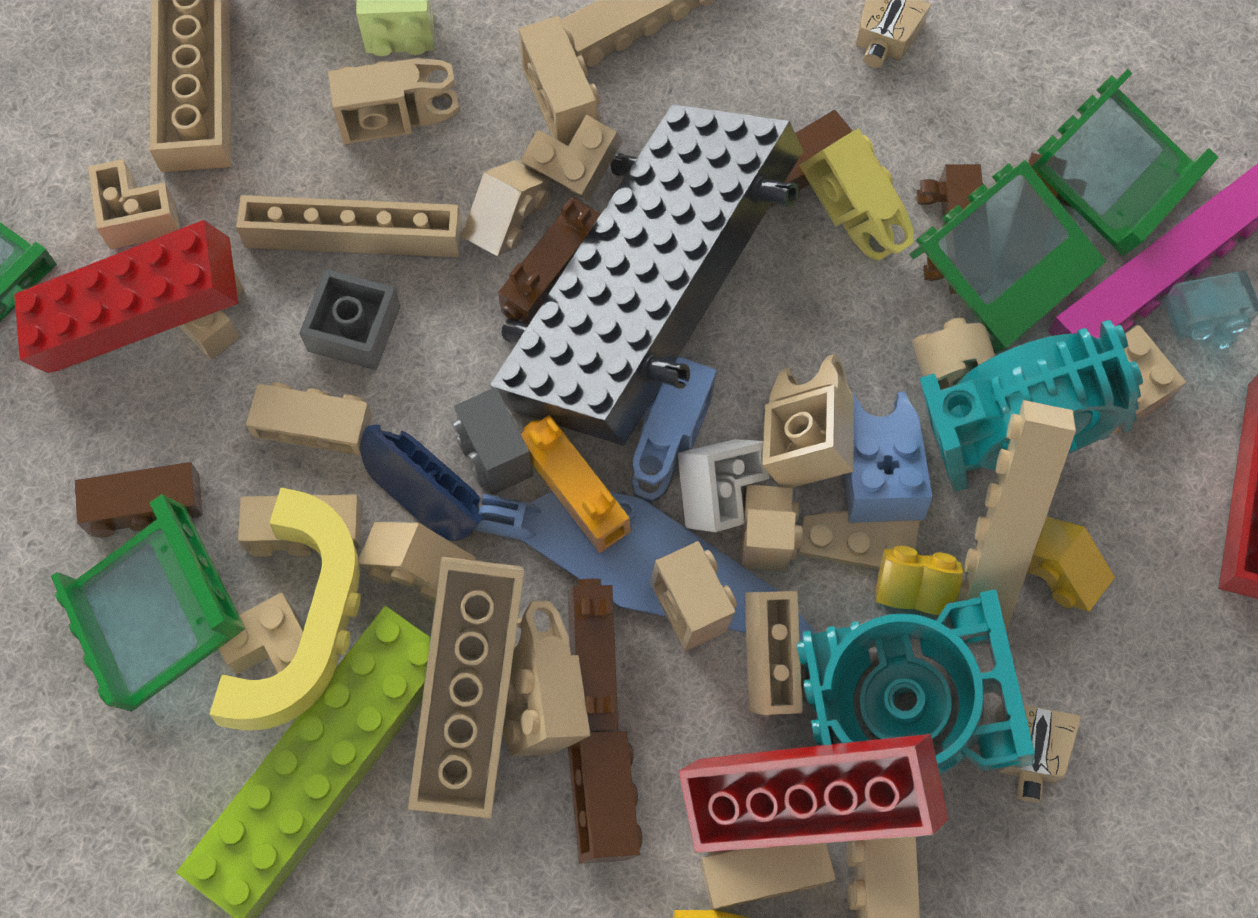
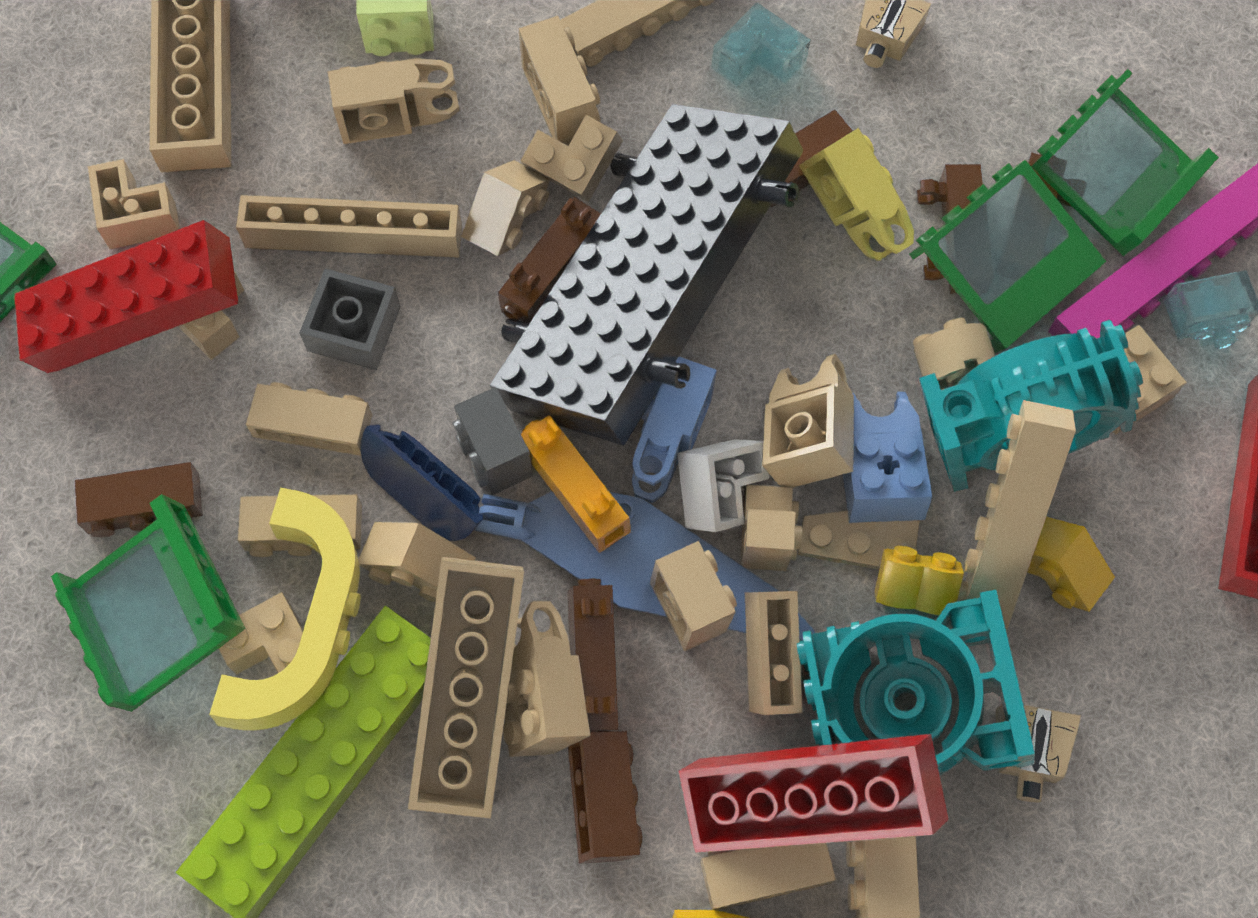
(763, 41): none -> clear light blue brick

